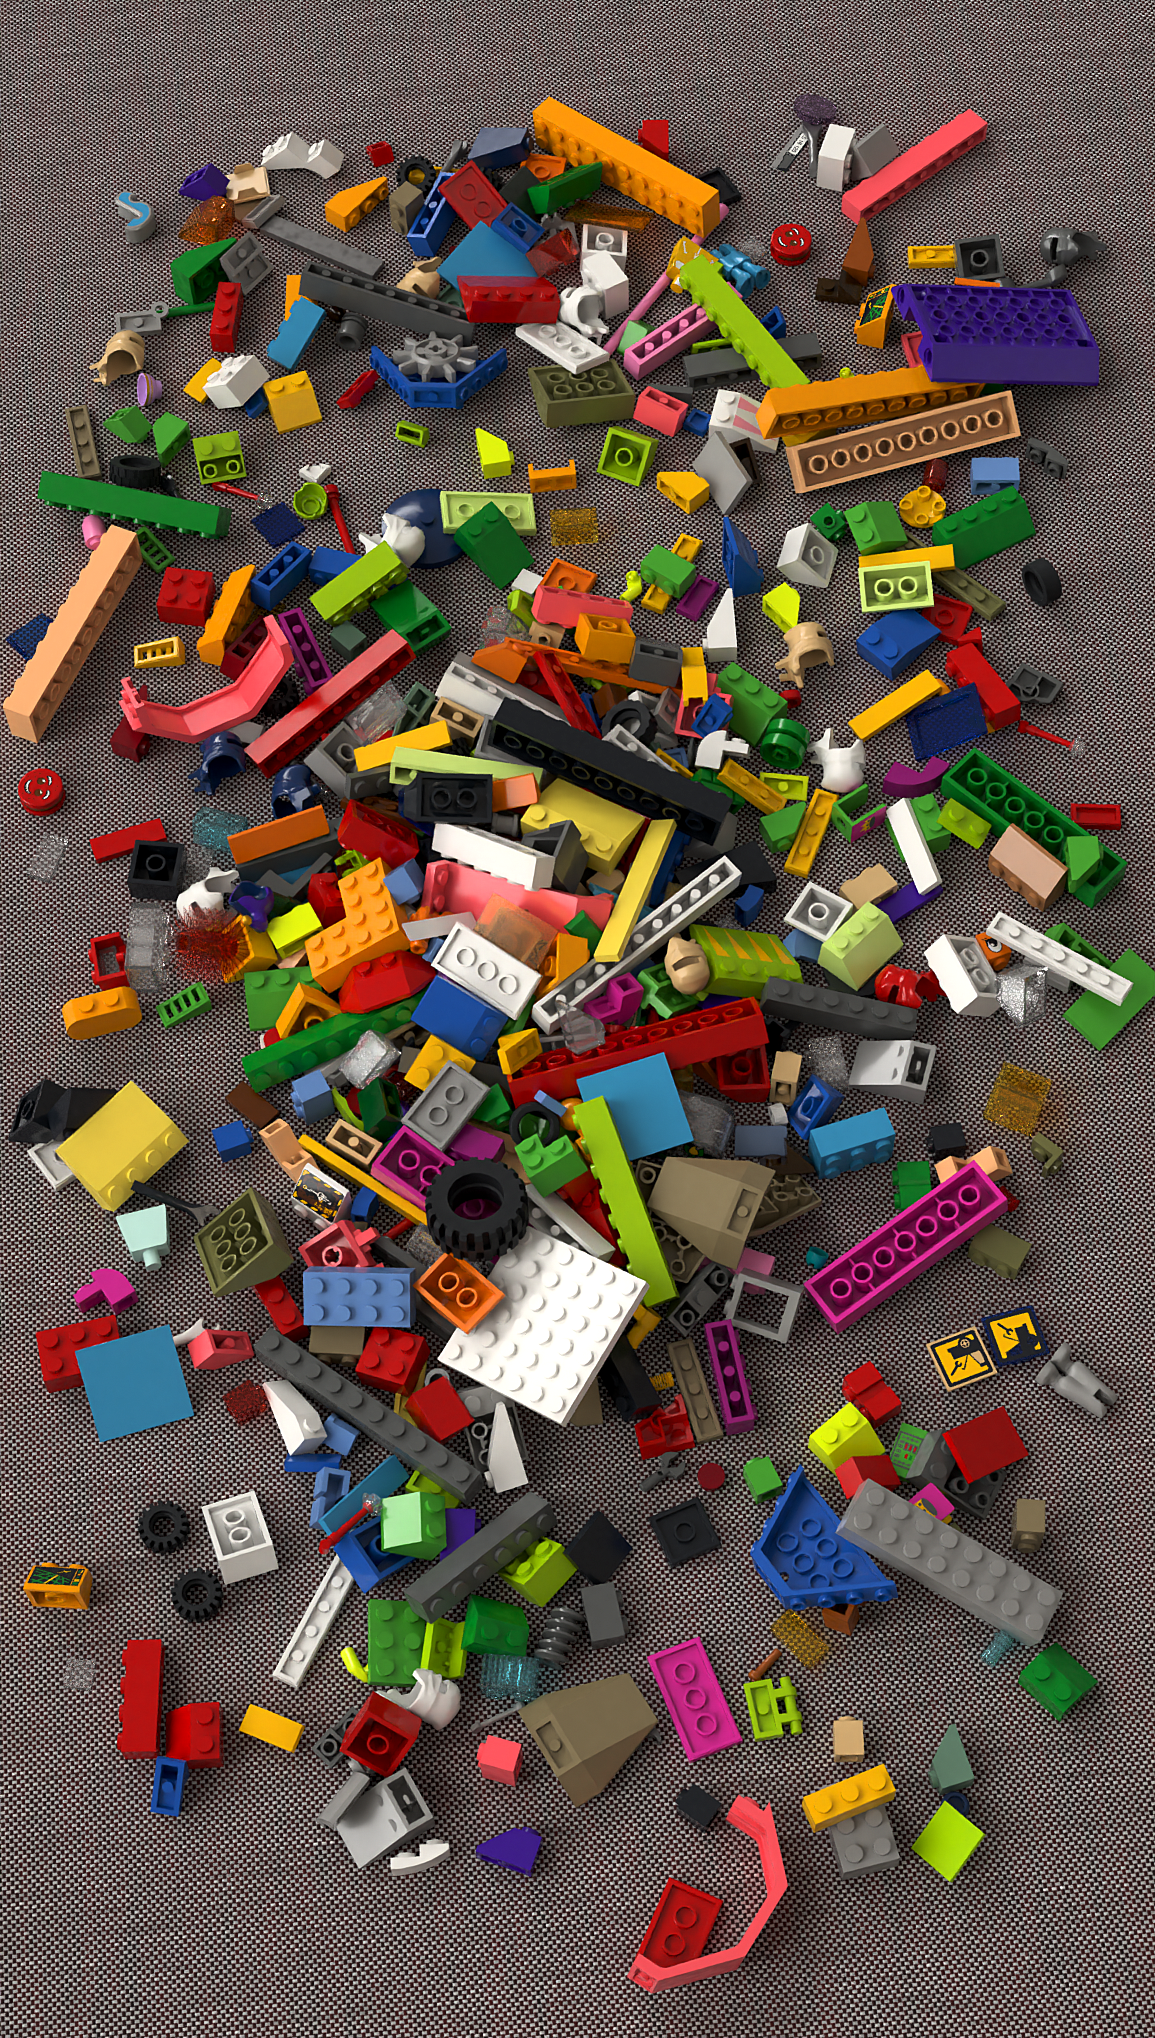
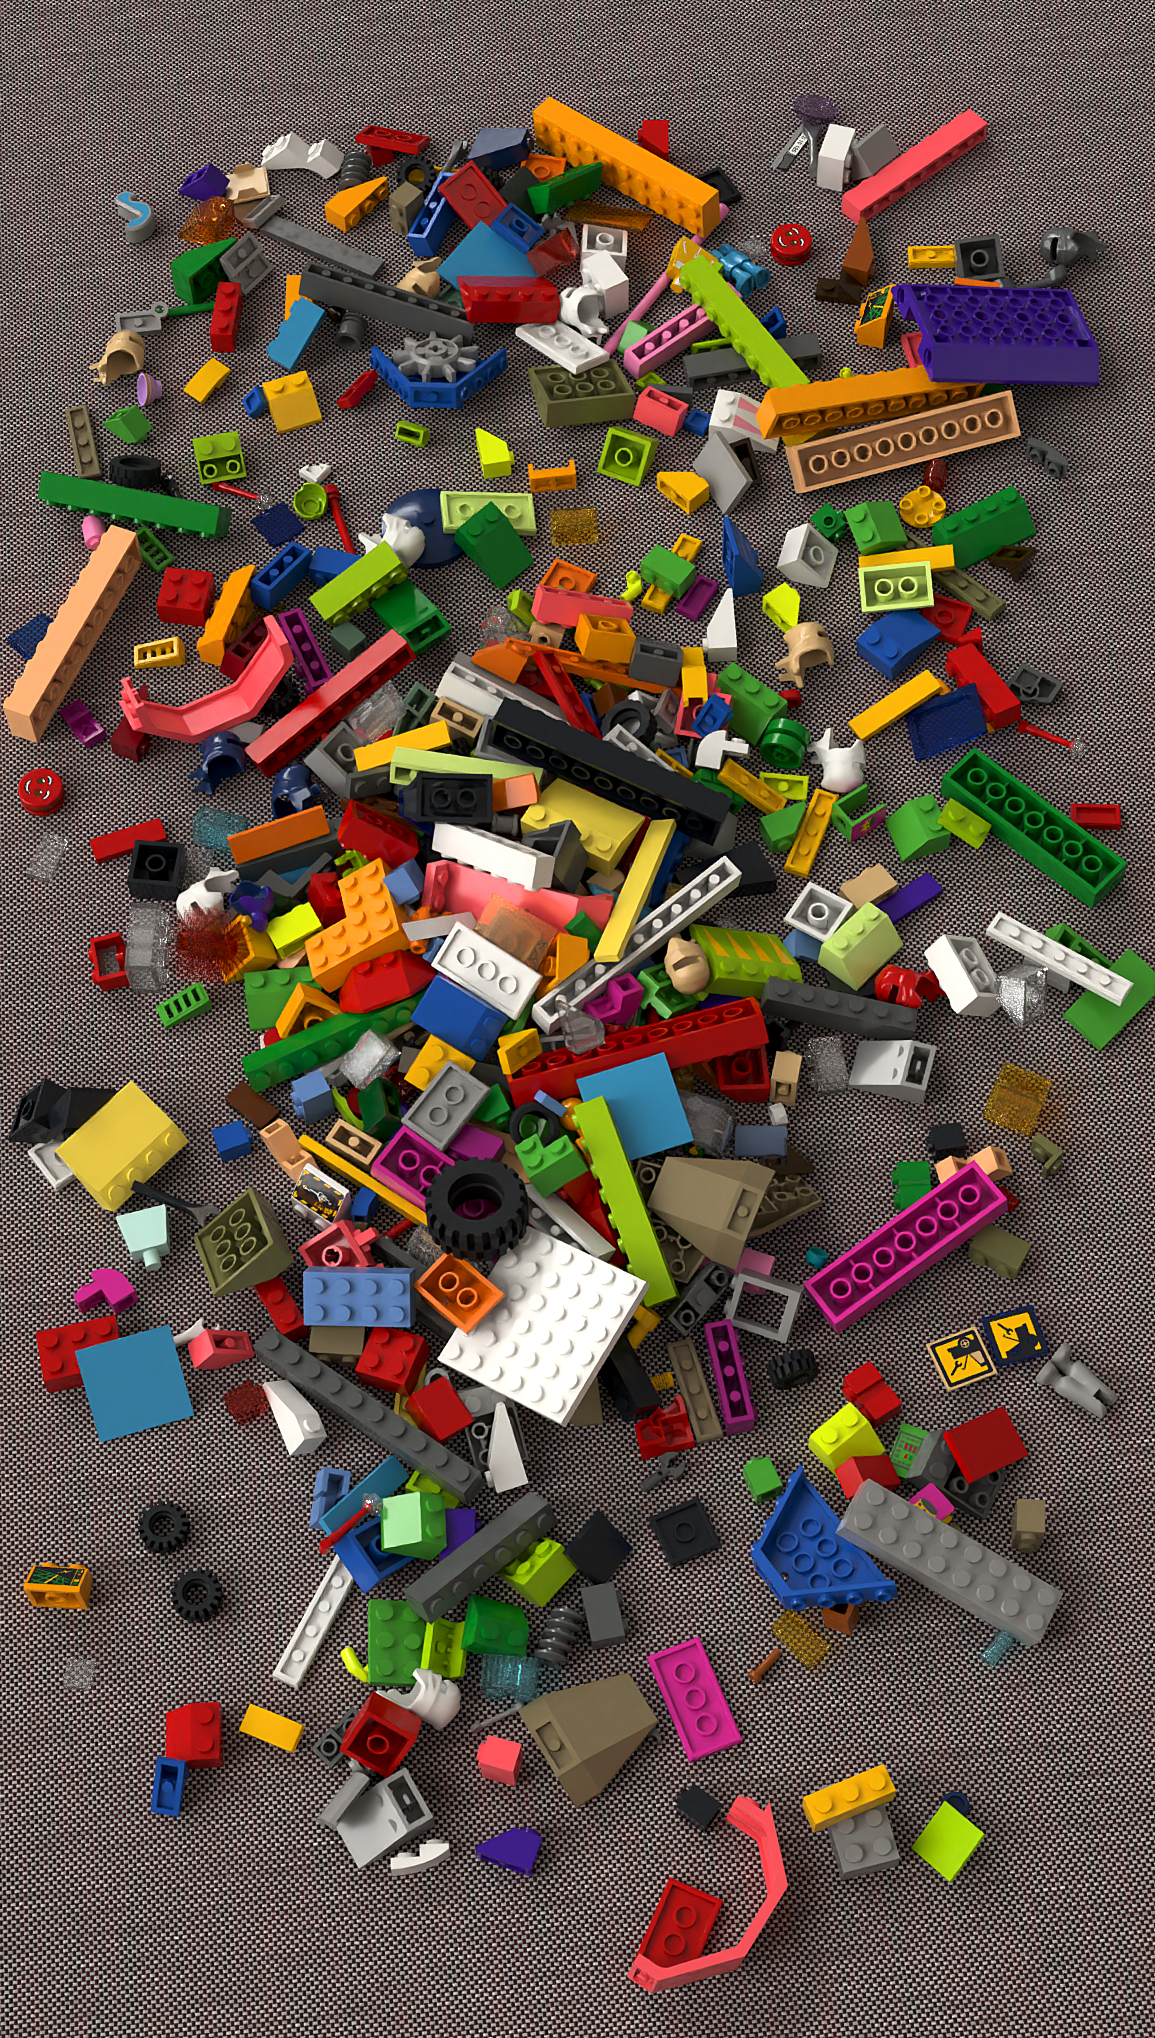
(82, 724): none -> magenta slope
(101, 1013): light orange brick -> none
(142, 1699): red brick -> none
(170, 436): bright green slope -> none
(235, 381): white brick -> none
(240, 1537): white slope -> none
(311, 1462): blue tile -> none
(339, 1435): medium blue tile -> none
(354, 170): none -> dark grey piece
(392, 139): none -> red tile
(527, 582): white tile -> none
(651, 378): none -> lime tile
(711, 1477): dark red tile -> none
(749, 905): blue piece -> none
(764, 1712): lime plate -> none
(792, 1369): none -> black tyre
(813, 1106): blue slope -> none
(848, 1740): tan brick -> none
(851, 1143): dark azure brick -> none
(909, 783): magenta brick -> none
(914, 846): white tile -> none
(950, 1765): sand green slope -> none
(993, 475): medium blue brick -> none
(995, 951): orange brick -> none
(1015, 558): none -> dark brown slope
(1028, 868): slope -> none
(1041, 582): black tyre -> none
(1056, 1681): green slope -> none
(1082, 859): bright green slope -> none

